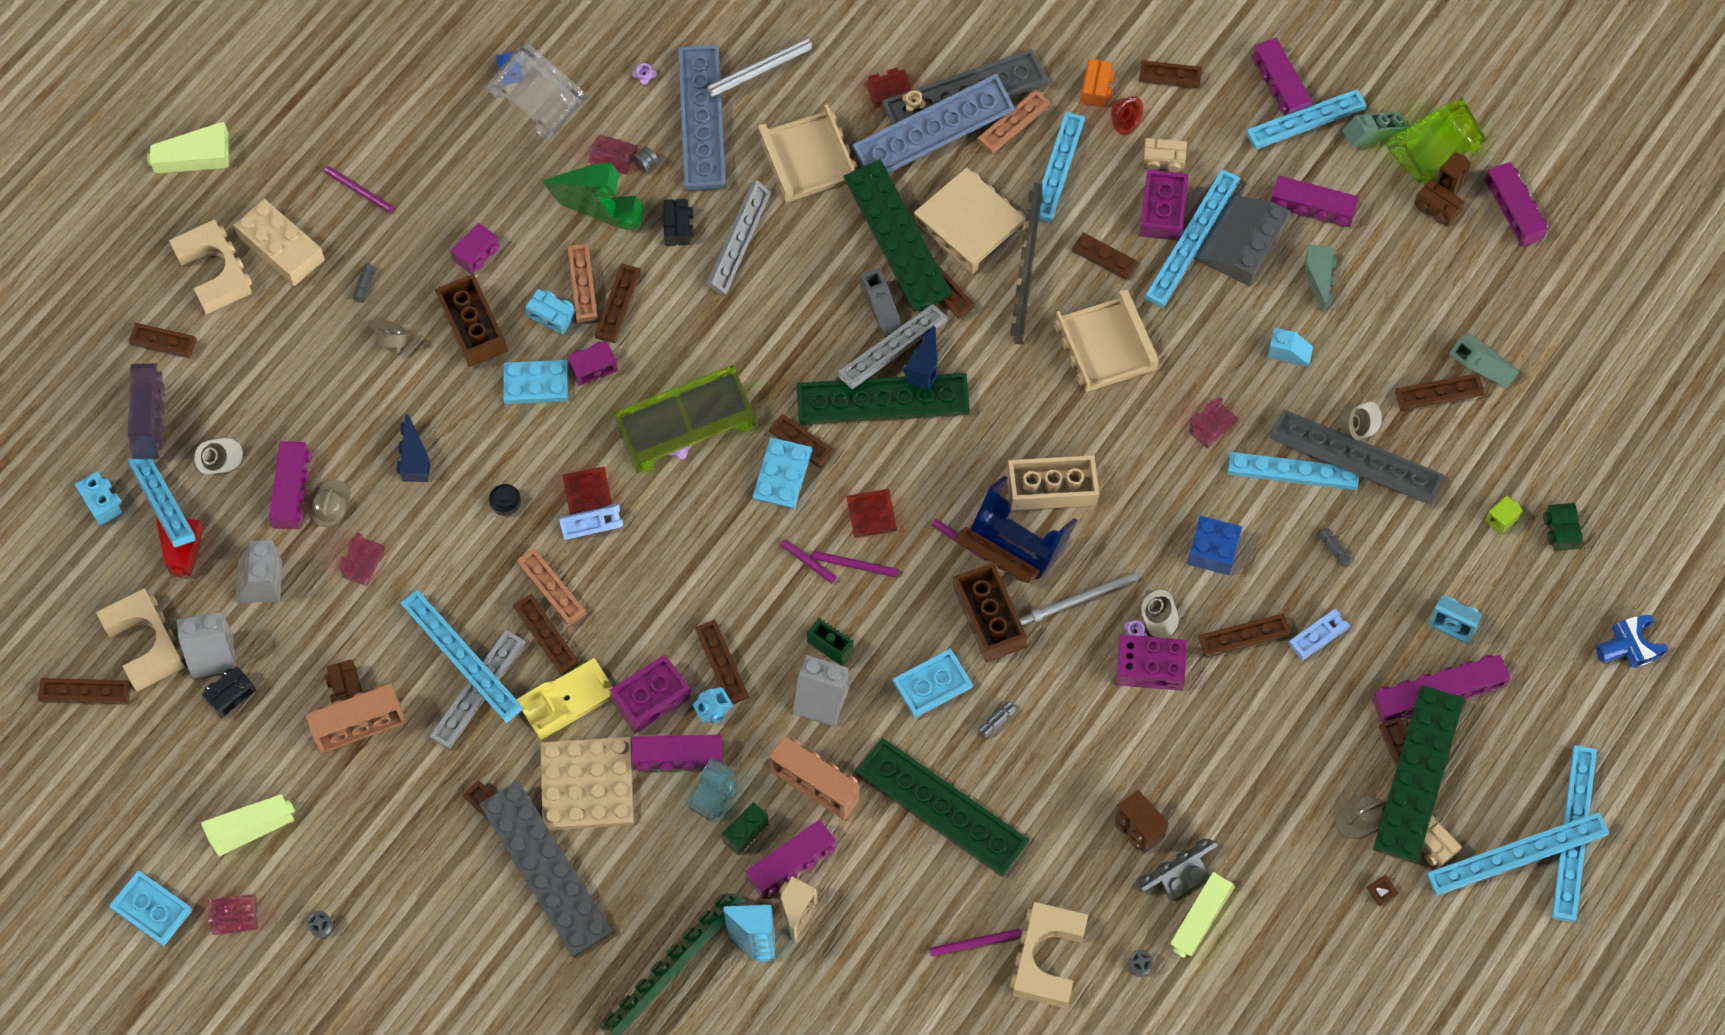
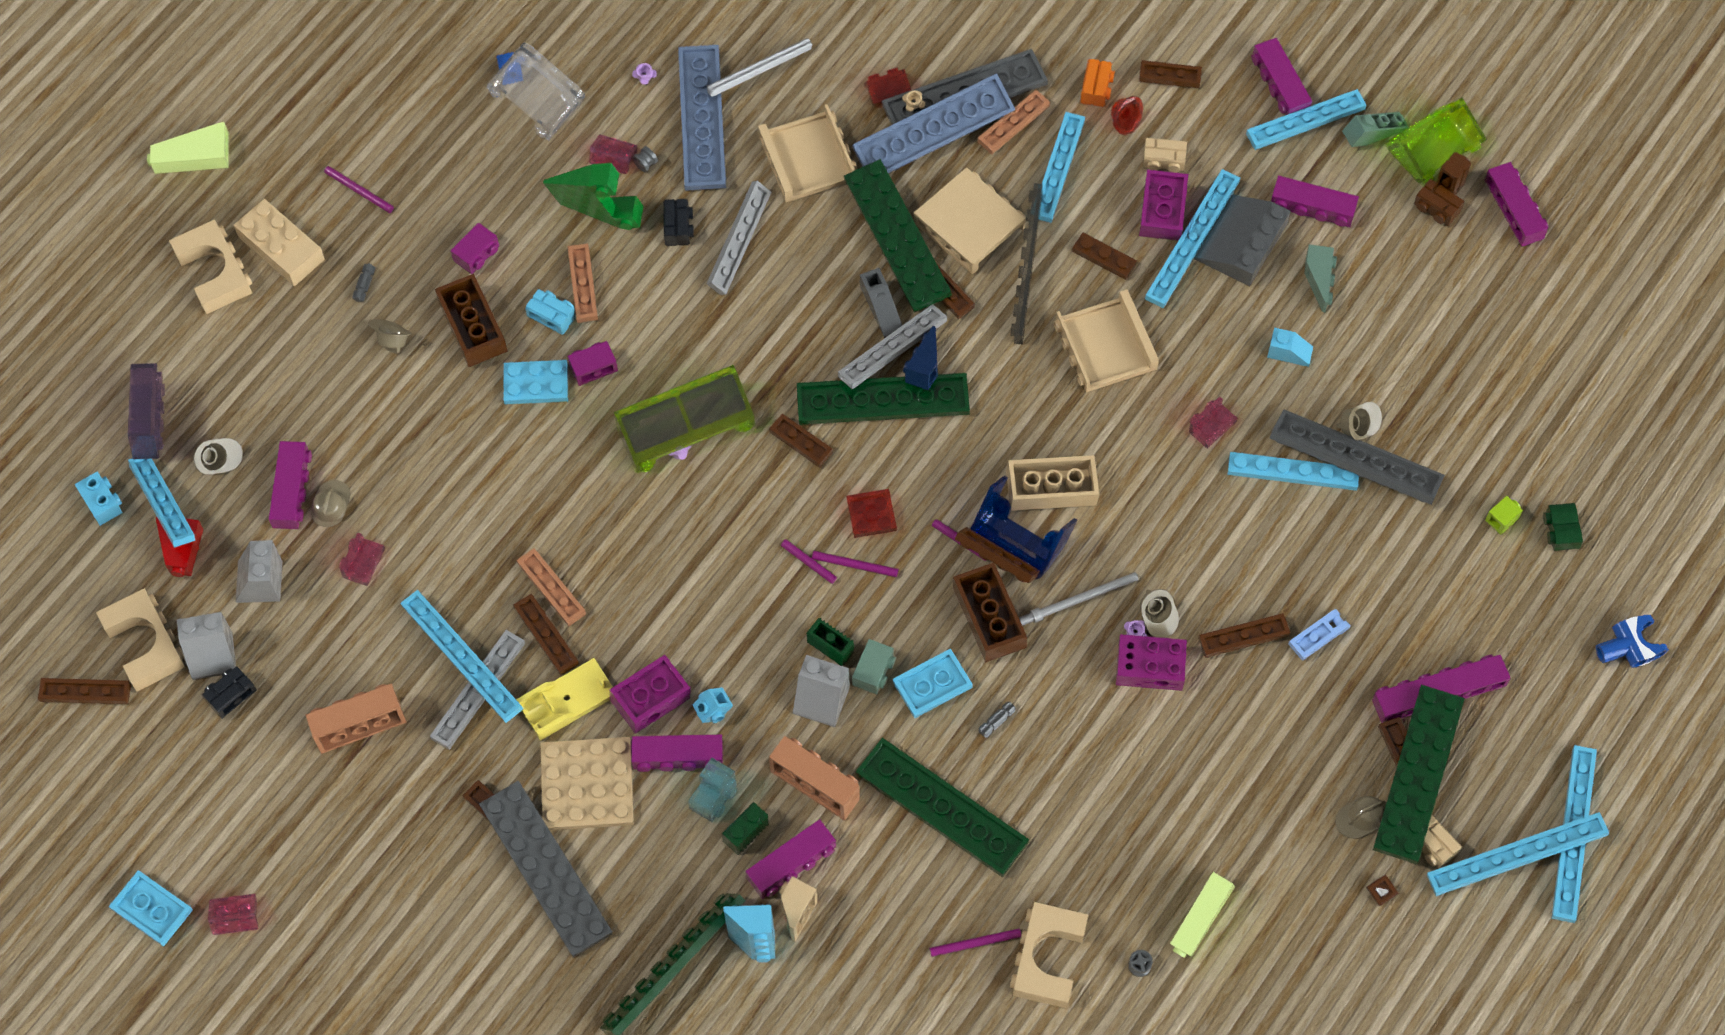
(162, 340): reddish brown plate -> none
(247, 823): yellowish green slope -> none
(316, 920): dark grey wheel -> none
(343, 680): reddish brown brick -> none
(414, 458): dark blue slope -> none
(505, 499): black plate -> none
(587, 490): clear red plate -> none
(590, 522): light blue plate -> none
(618, 303): reddish brown plate -> none
(721, 661): reddish brown plate -> none
(782, 473): medium azure plate -> none
(873, 667): none -> sand green brick
(1140, 822): reddish brown brick -> none
(1180, 873): dark grey bracket -> none
(1214, 545): blue brick -> none
(1335, 547): dark grey axle -> none
(1439, 392): reddish brown plate -> none
(1455, 619): medium azure slope -> none
(1483, 360): sand green slope -> none

